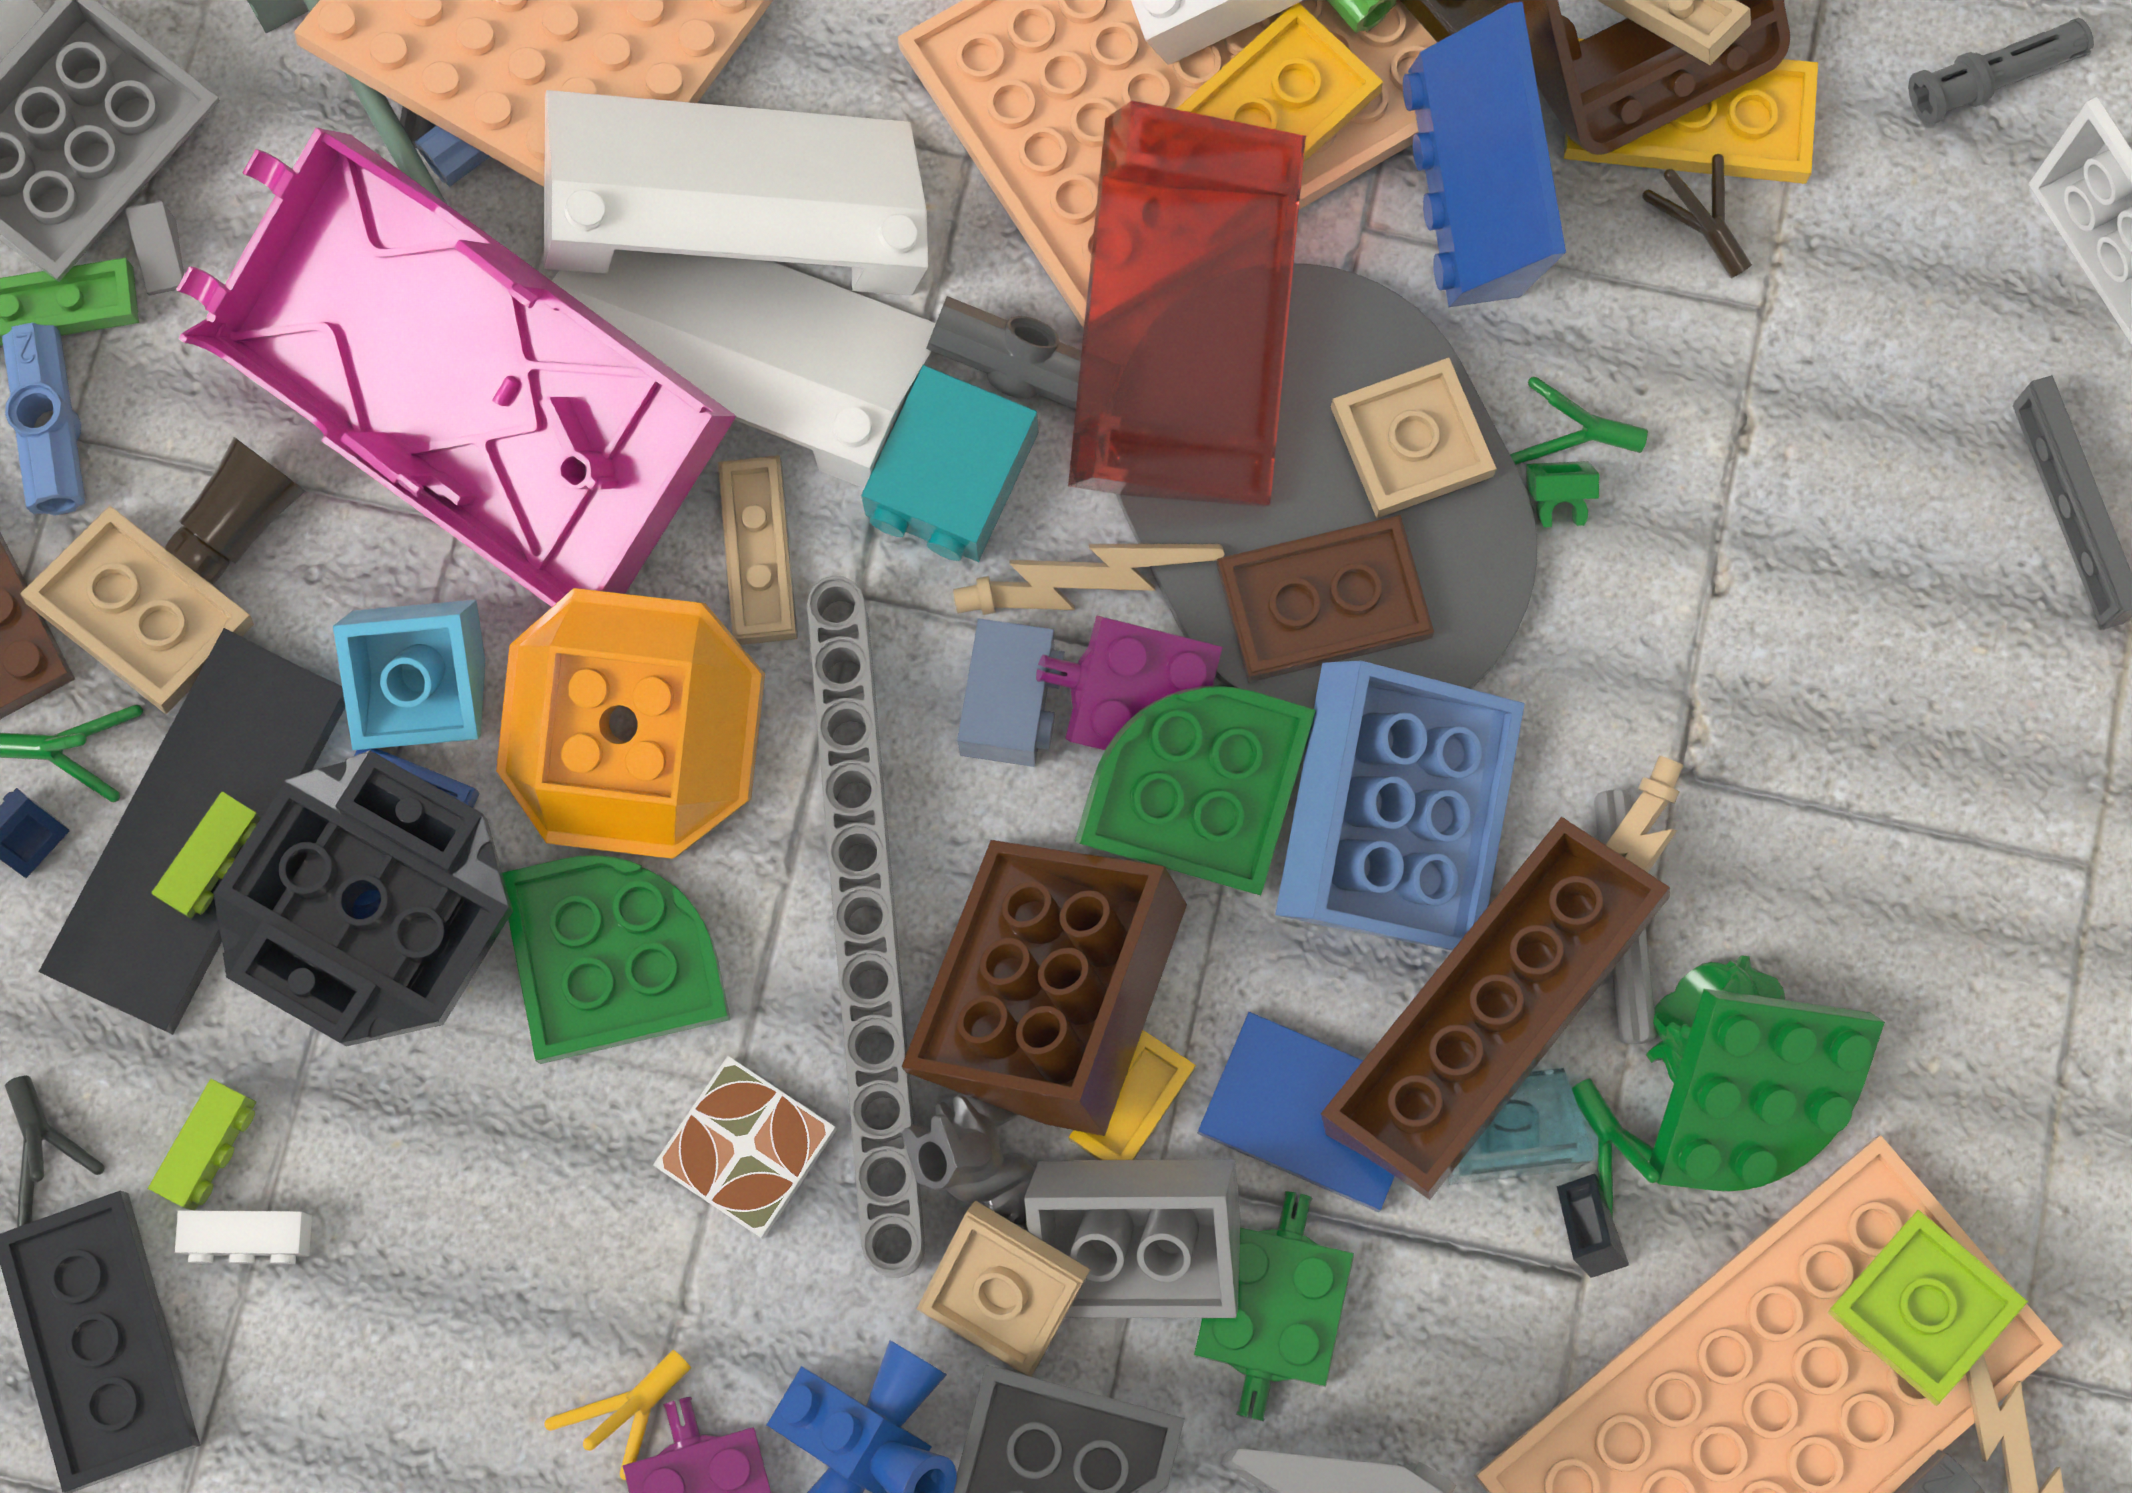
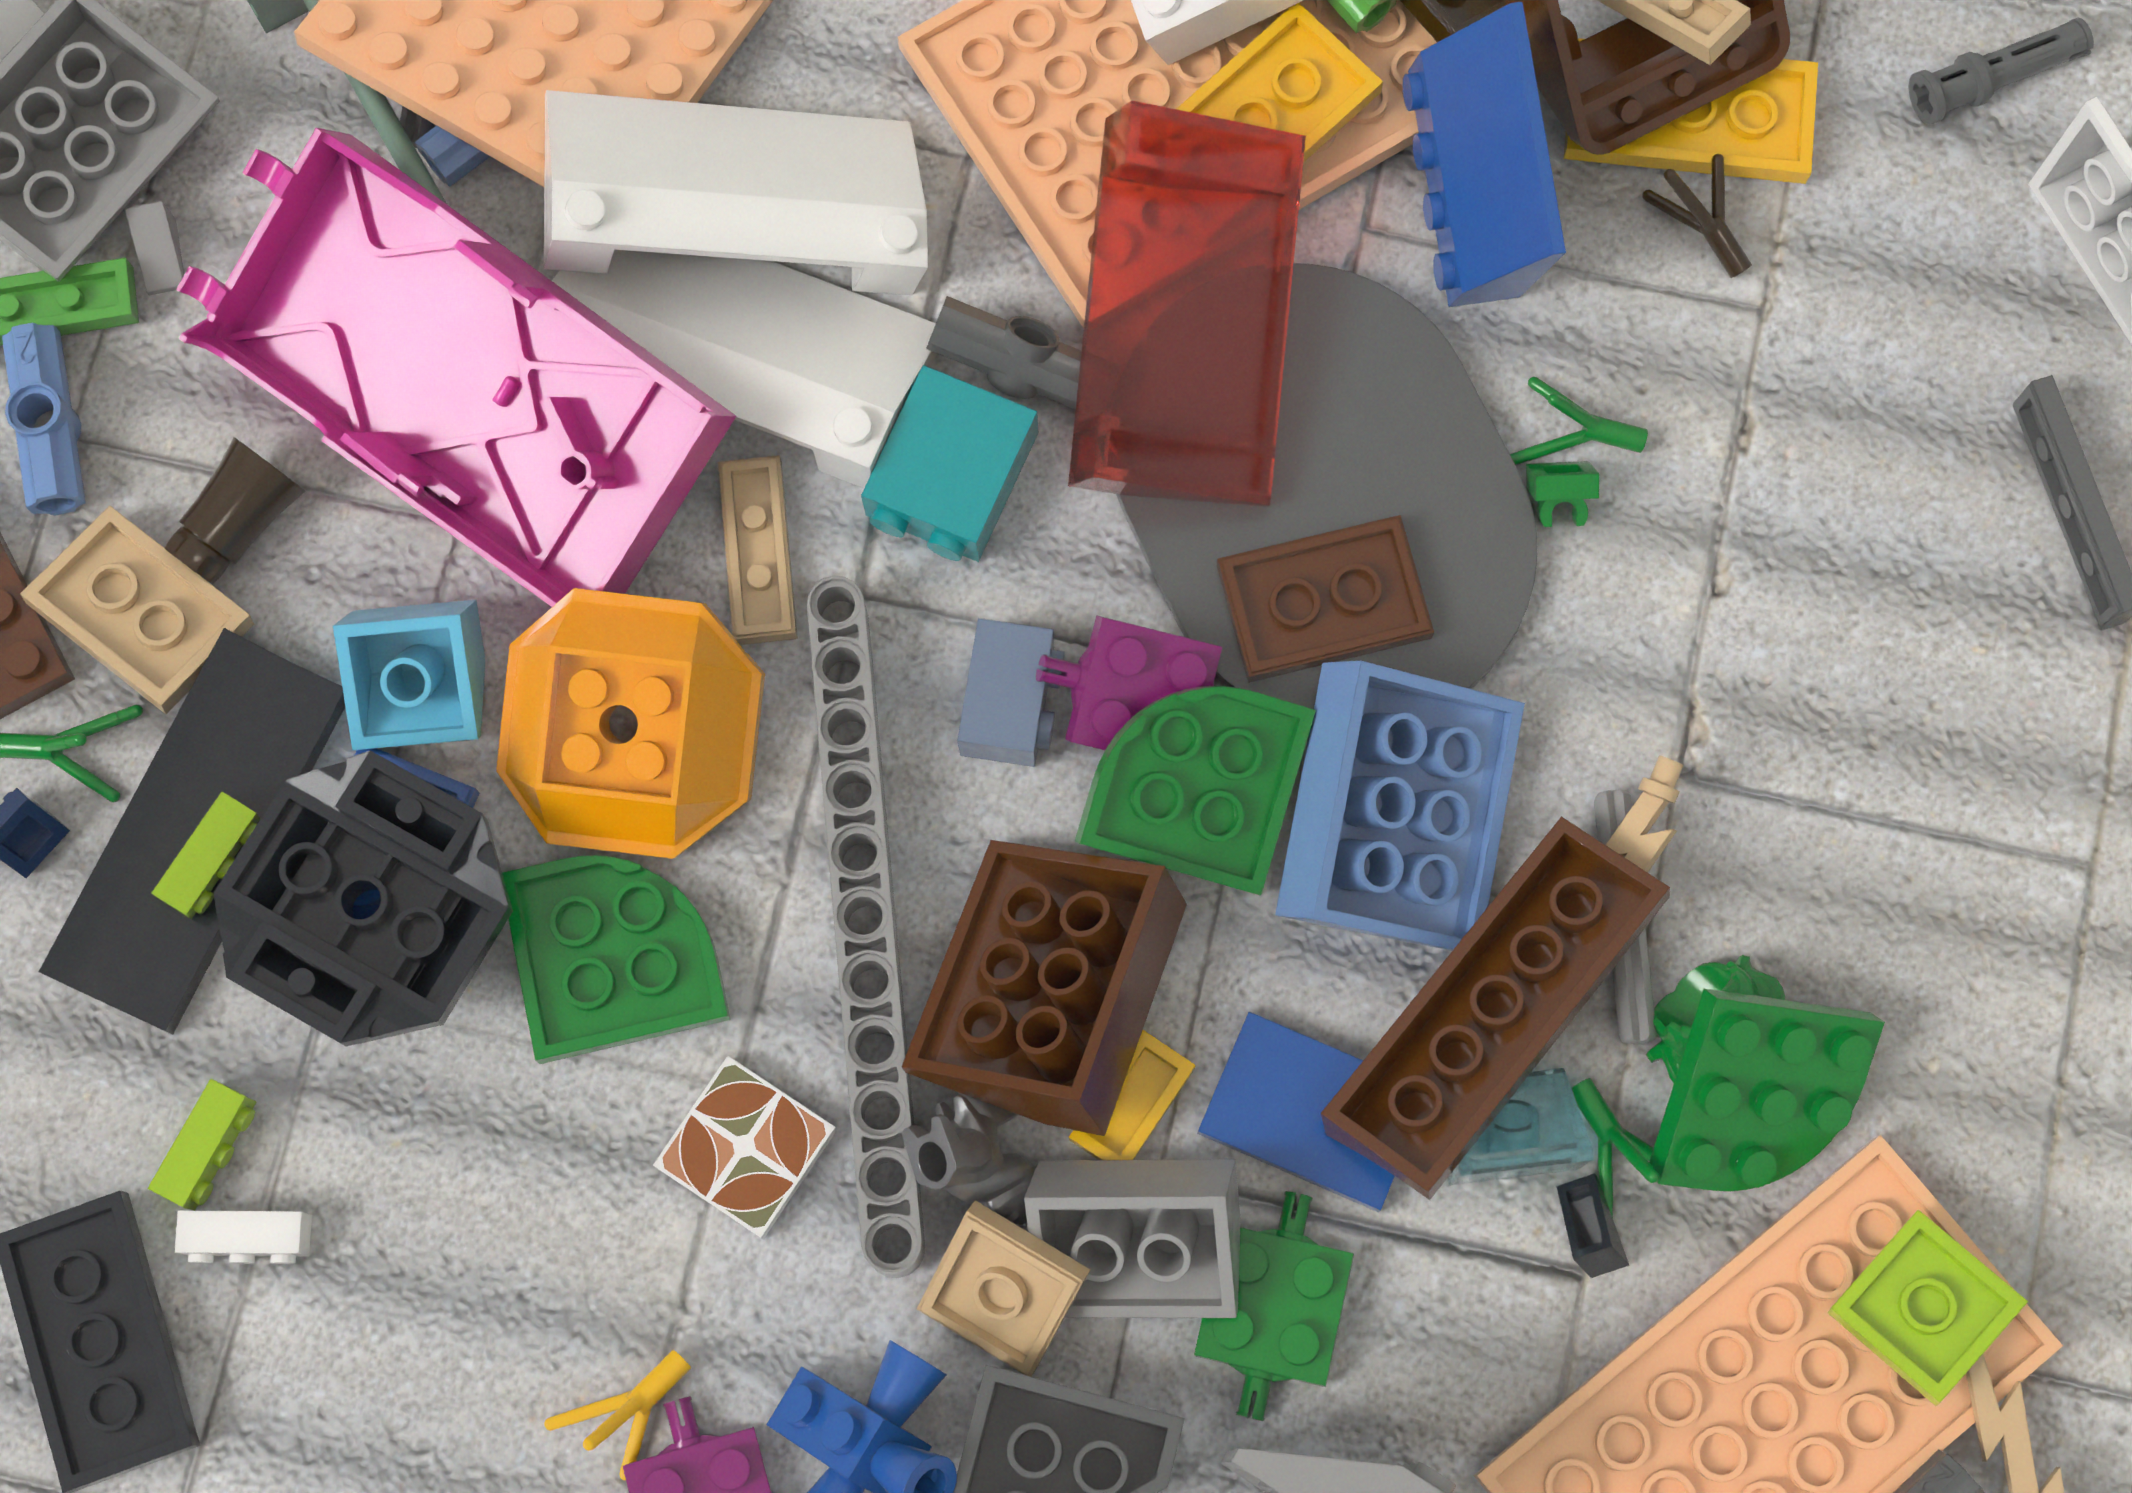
(34, 1131): pearl dark grey plant -> none
(1047, 576): tan piece -> none
(1413, 437): tan plate -> none

